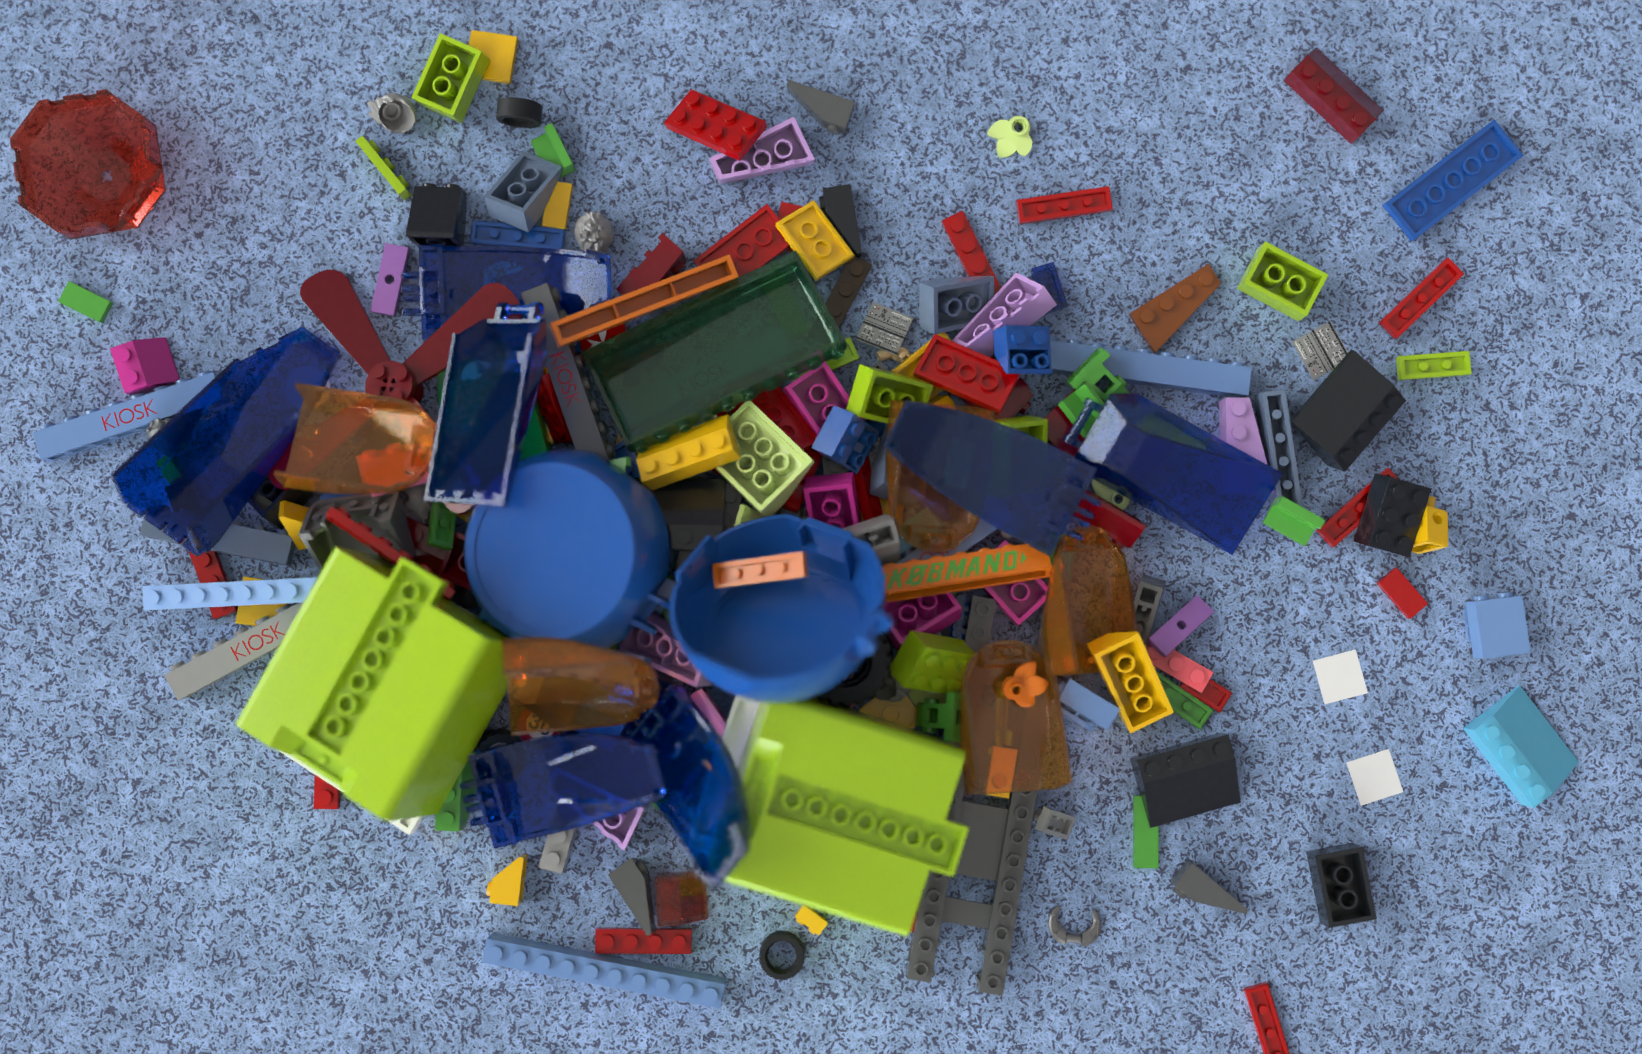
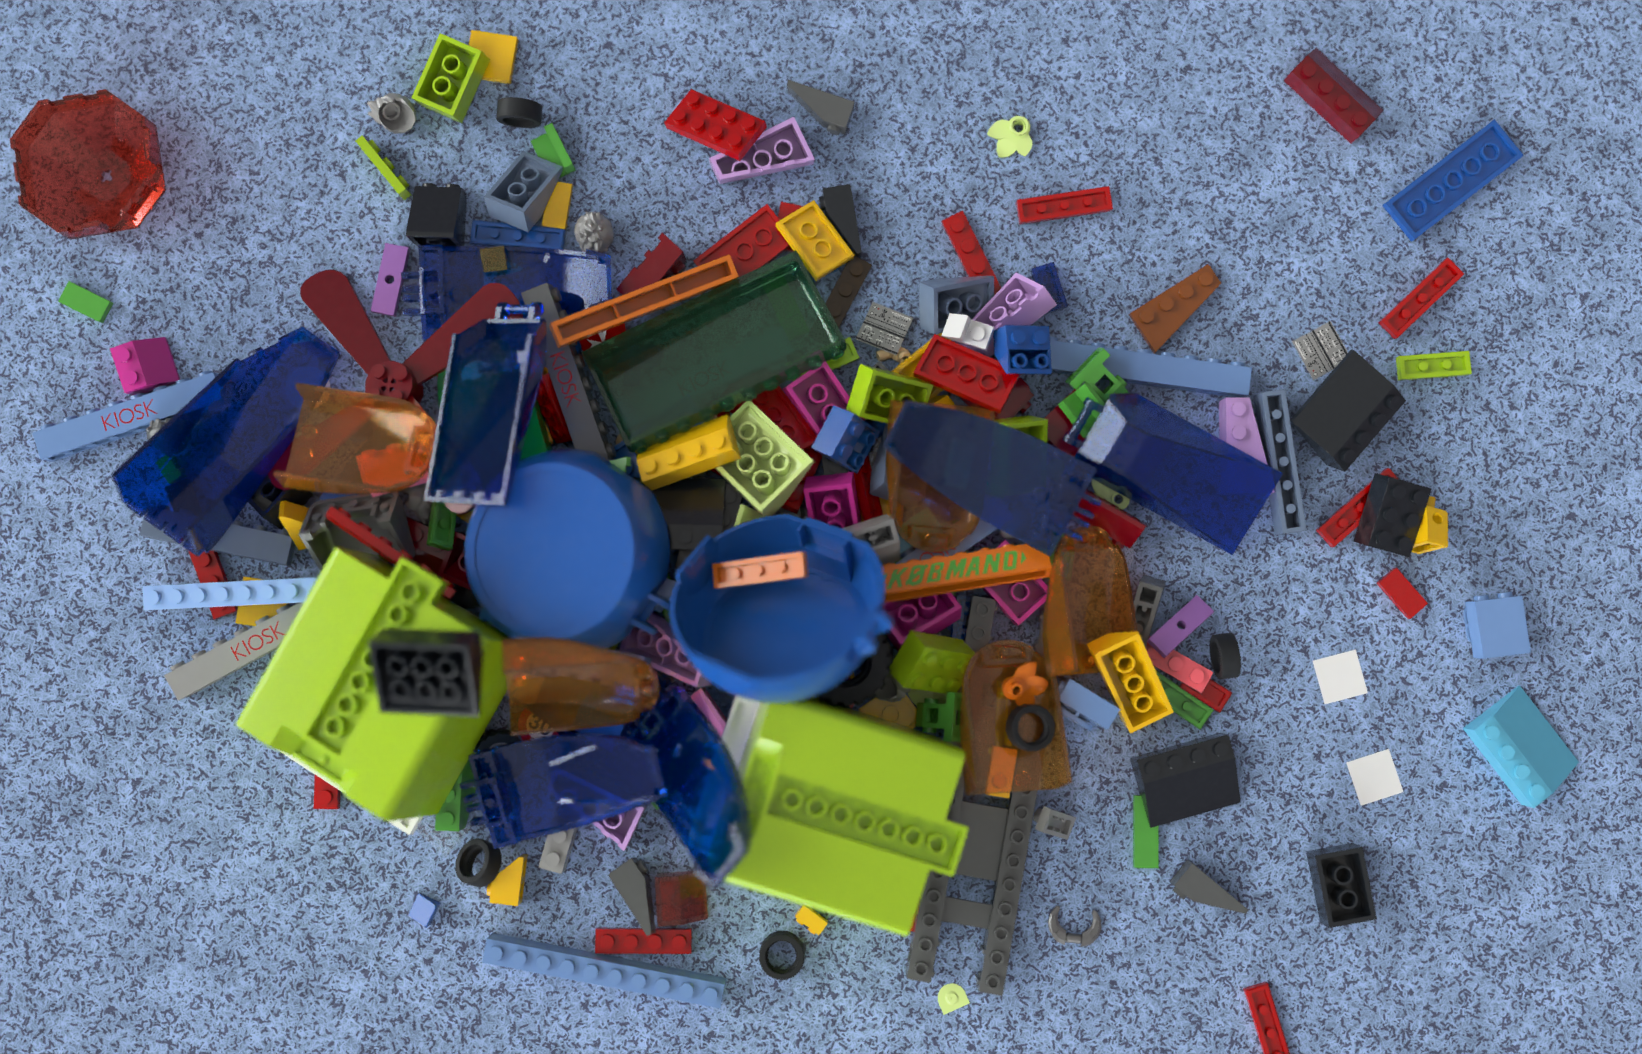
(424, 910): none -> slope
(427, 671): none -> black slope
(466, 858): none -> black tyre
(493, 258): none -> clear yellow tile
(951, 998): none -> yellowish green piece
(968, 331): none -> white slope
(1048, 727): none -> black tyre
(1225, 656): none -> black tyre
(1282, 281): lime brick -> none
(1292, 520): bright green panel -> none

